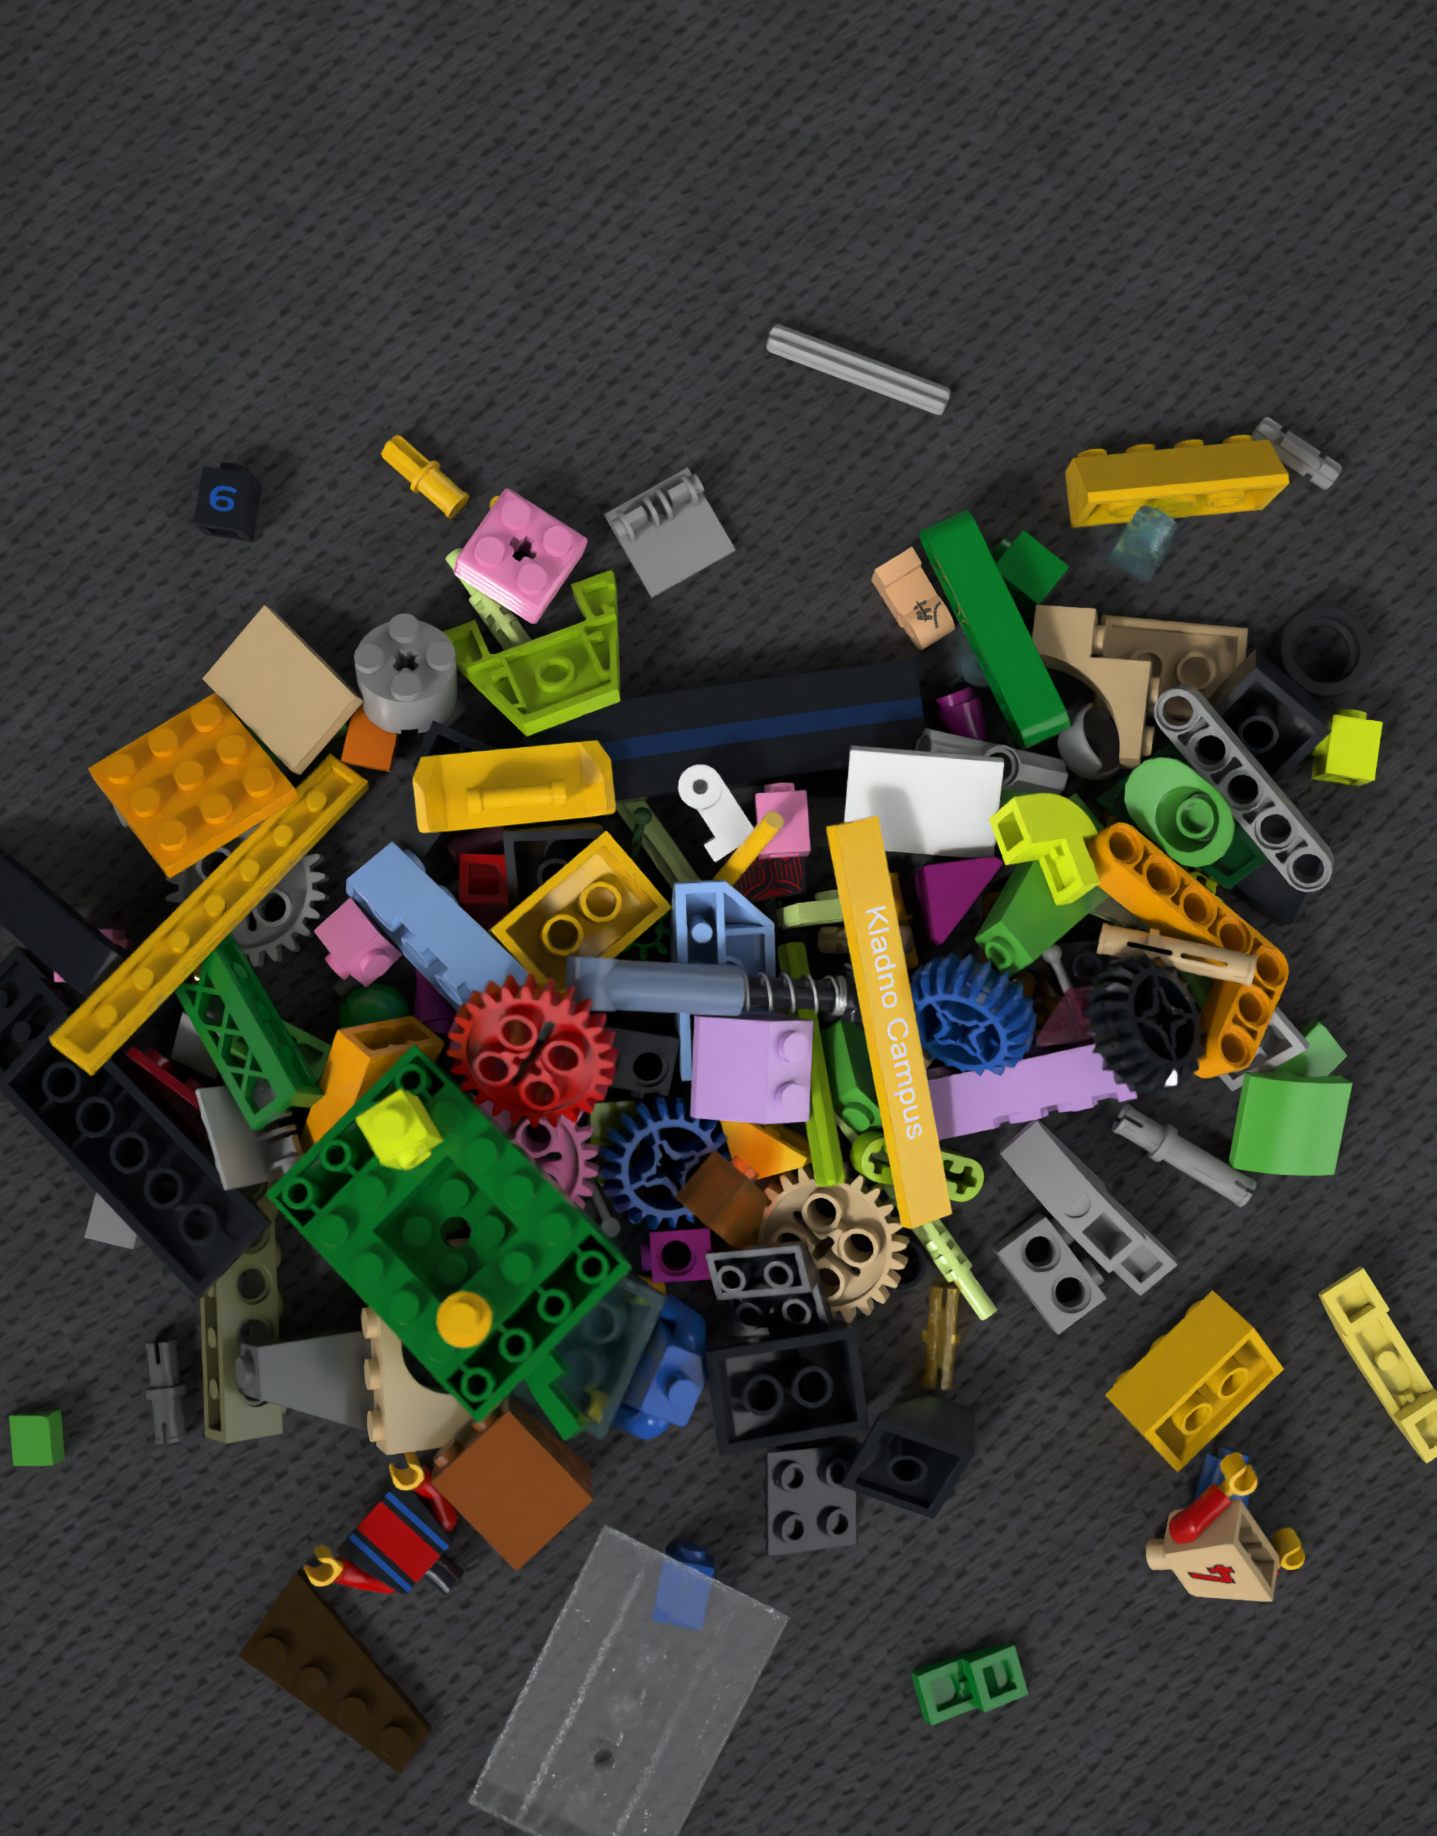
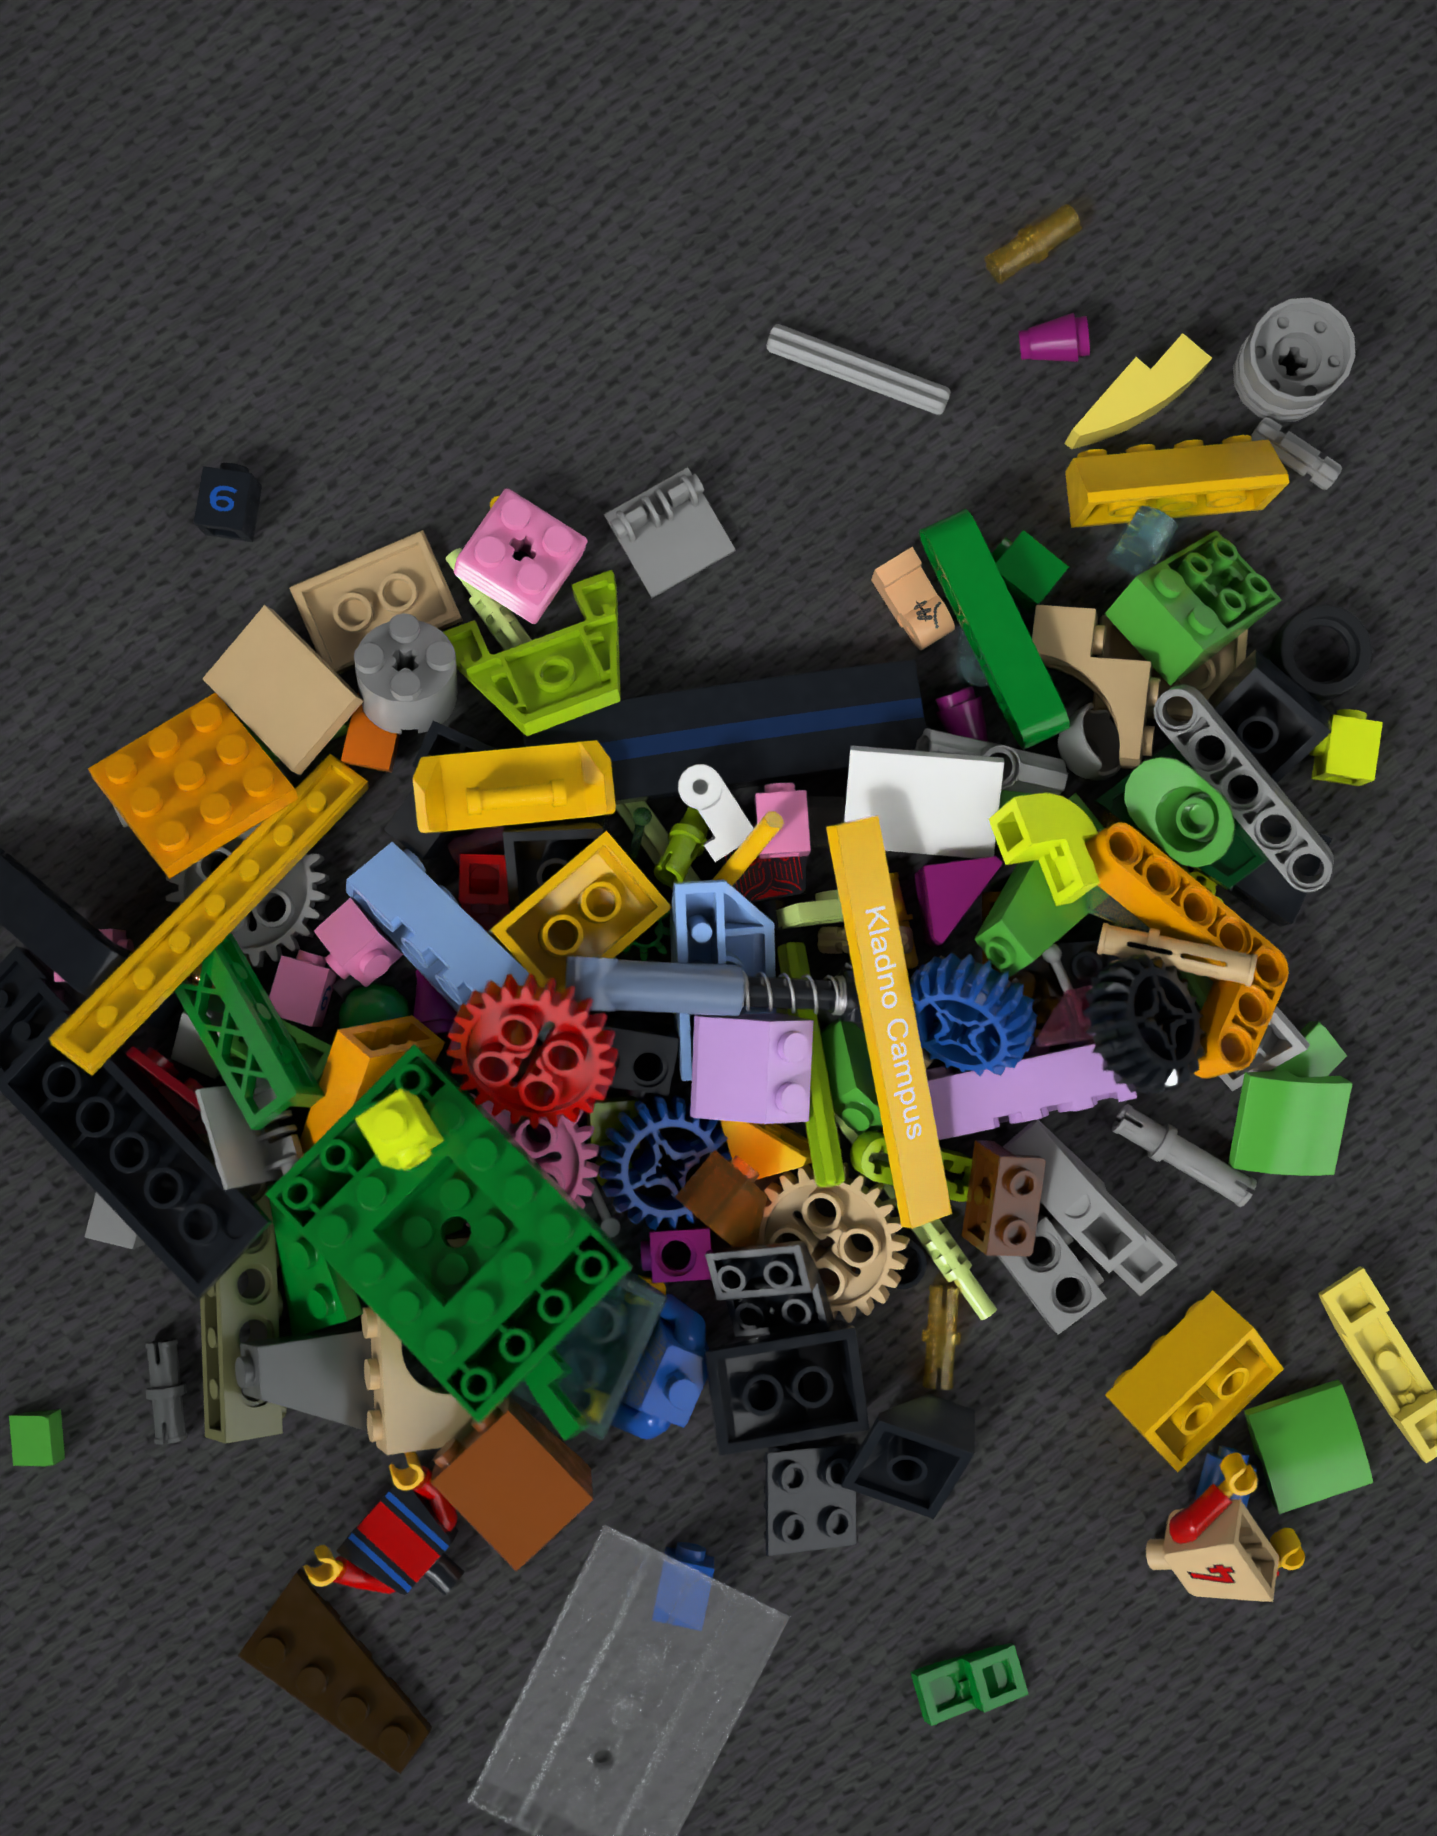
(303, 988): none -> bright pink brick
(312, 1287): none -> green wing
(370, 591): none -> tan tile
(424, 476): yellow axle -> none
(464, 1319): yellow plate -> none
(684, 845): none -> lime pin
(1003, 1200): none -> reddish brown bracket
(1033, 243): none -> clear yellow pin
(1056, 340): none -> magenta cone
(1140, 393): none -> light yellow slope
(1191, 606): none -> bright green slope
(1308, 1446): none -> bright green slope
(1316, 345): none -> light grey wheel

